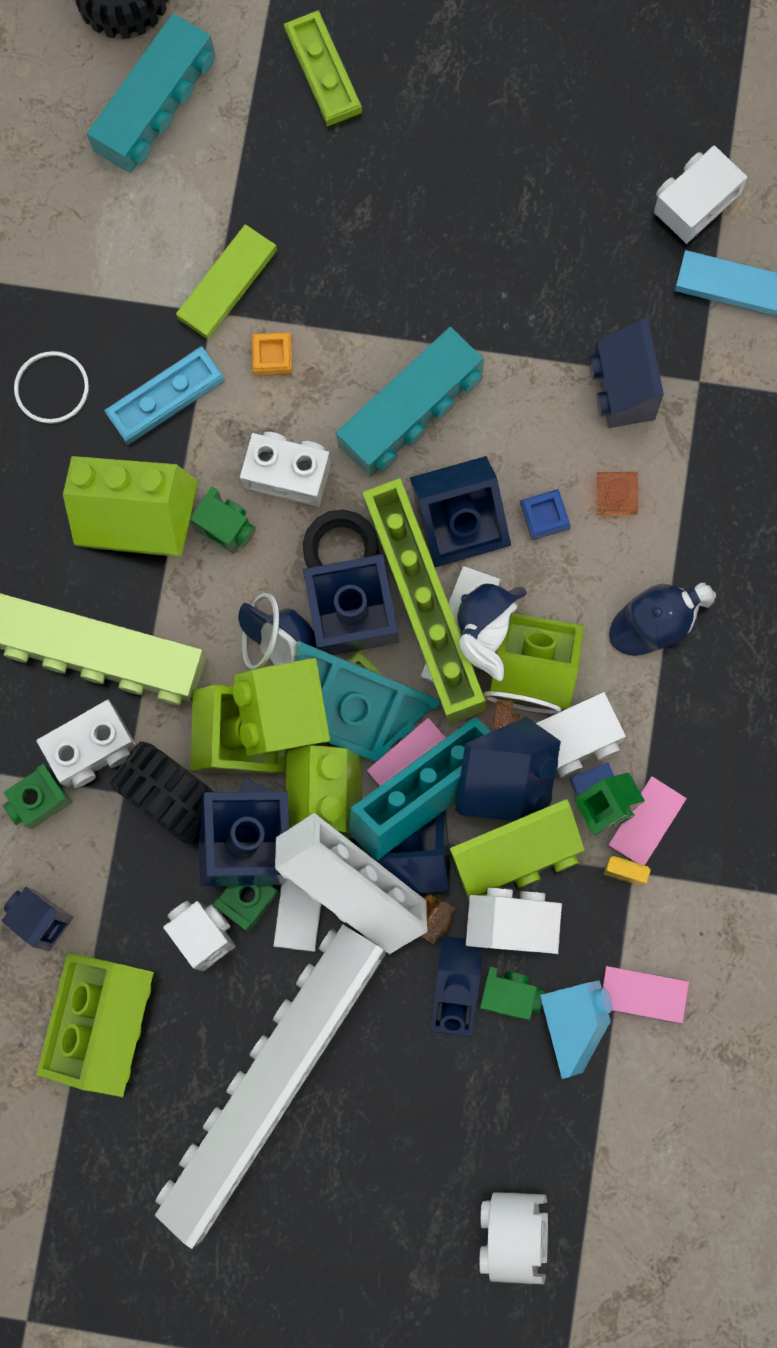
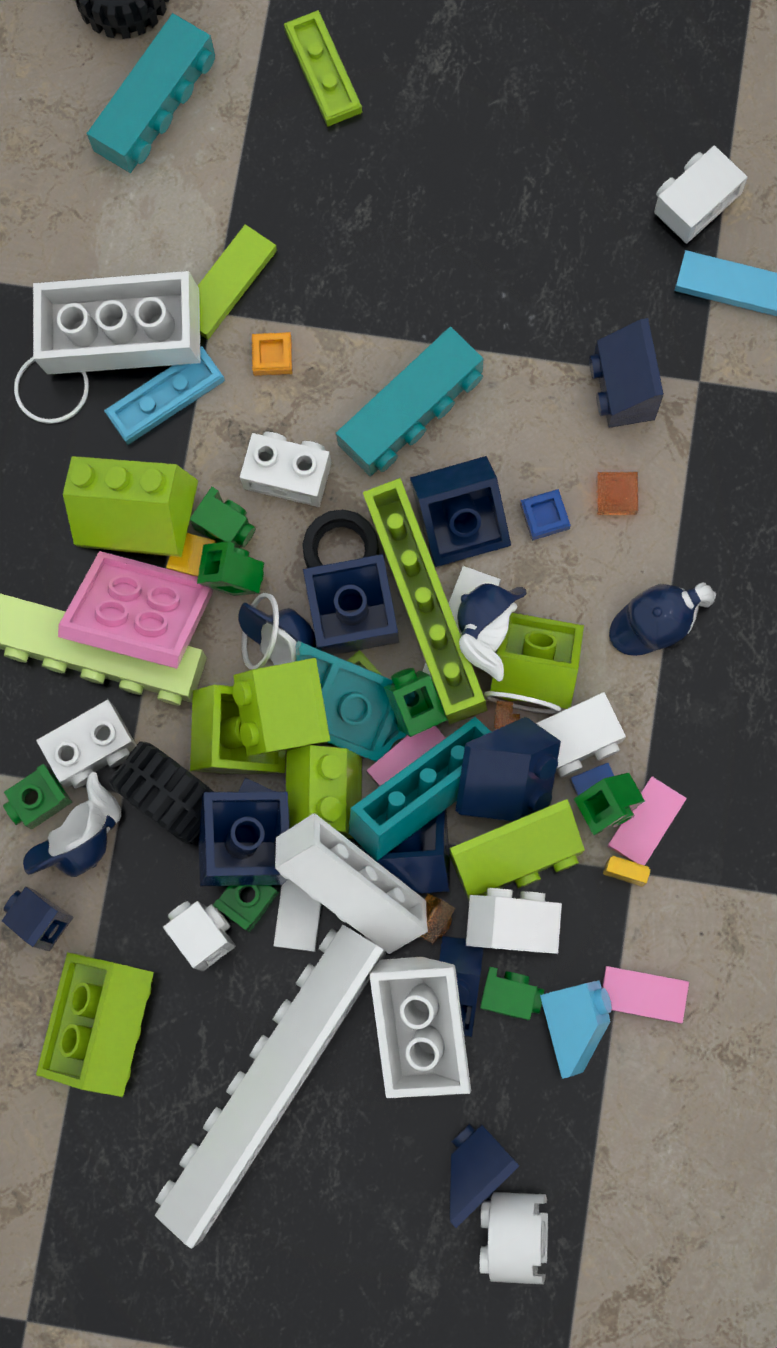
(81, 838): none -> hair
(116, 323): none -> white brick
(136, 610): none -> bright pink plate
(191, 555): none -> yellow tile
(230, 569): none -> green brick
(419, 1028): none -> white slope
(423, 711): none -> green brick
(476, 1171): none -> dark blue slope

